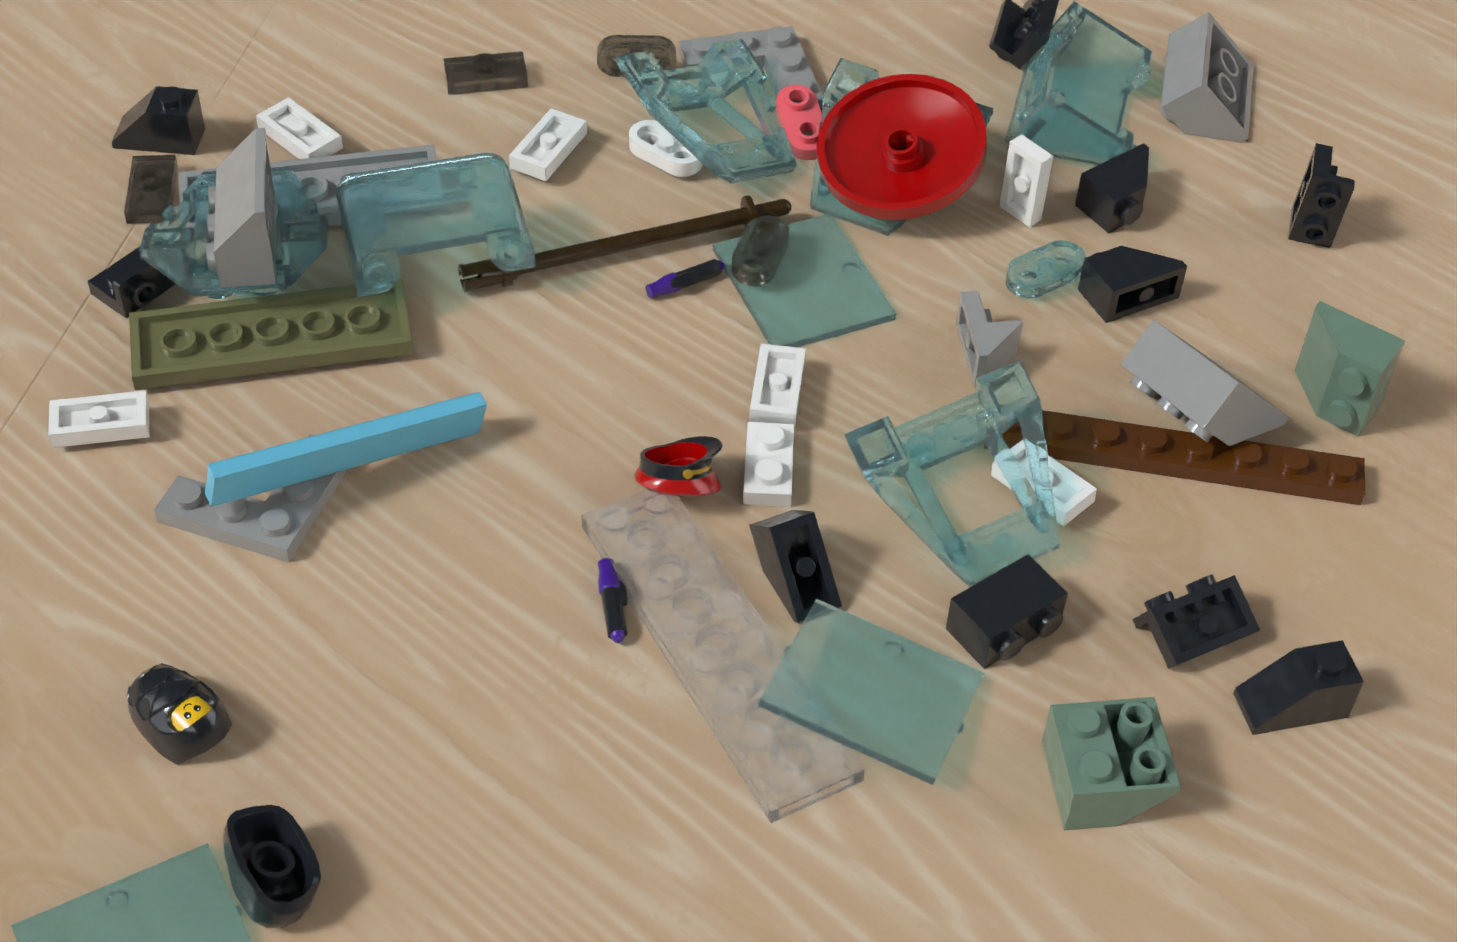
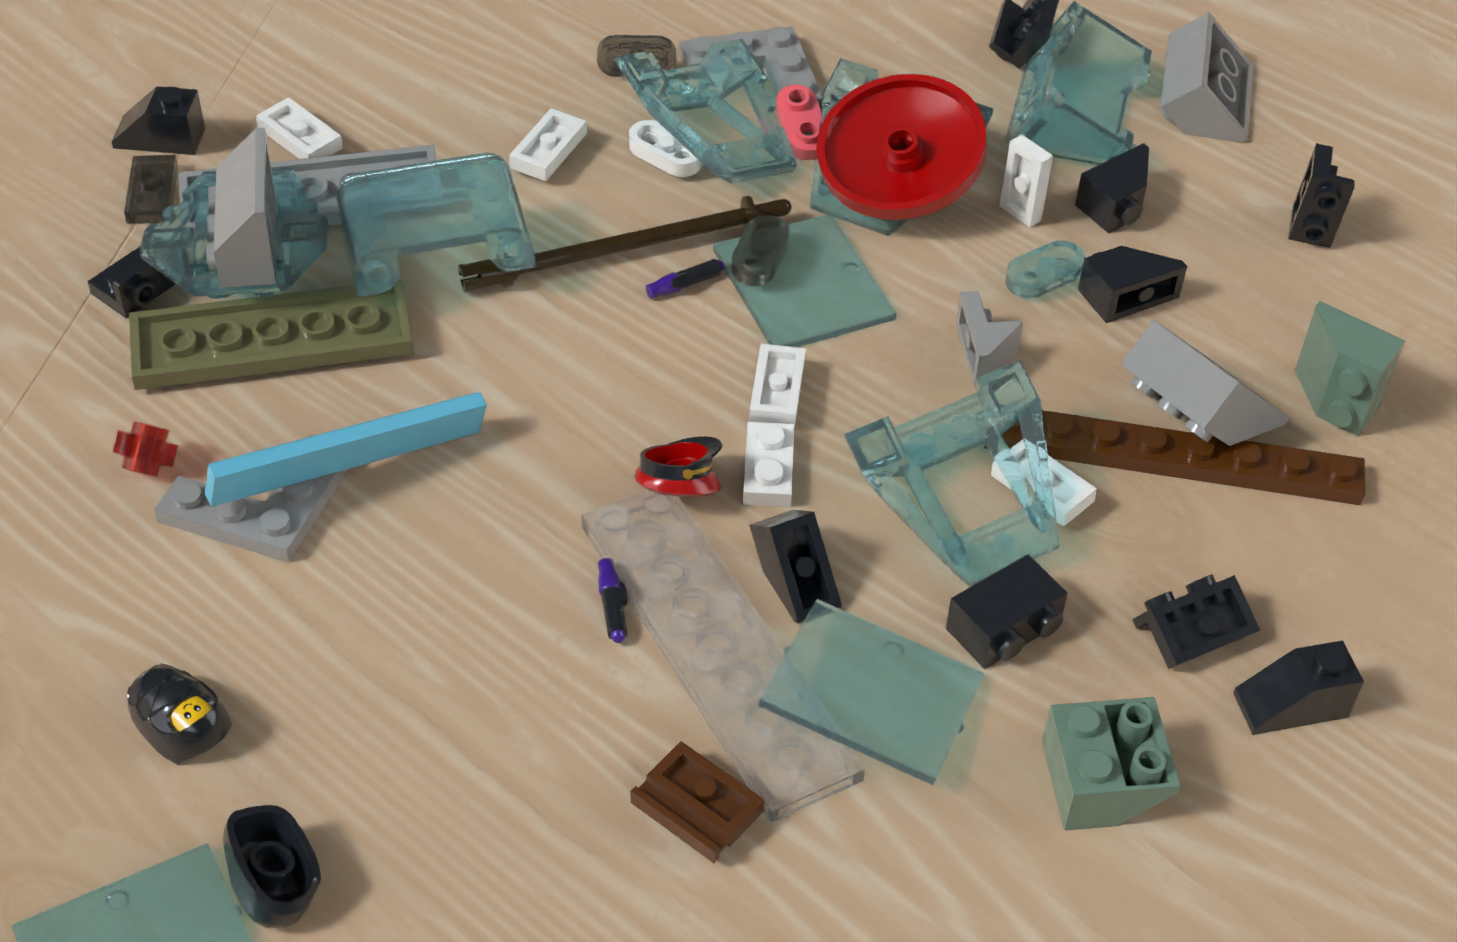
(98, 419): white plate -> none
(145, 448): none -> clear red gear
(485, 72): clear smoke plate -> none
(697, 801): none -> reddish brown plate

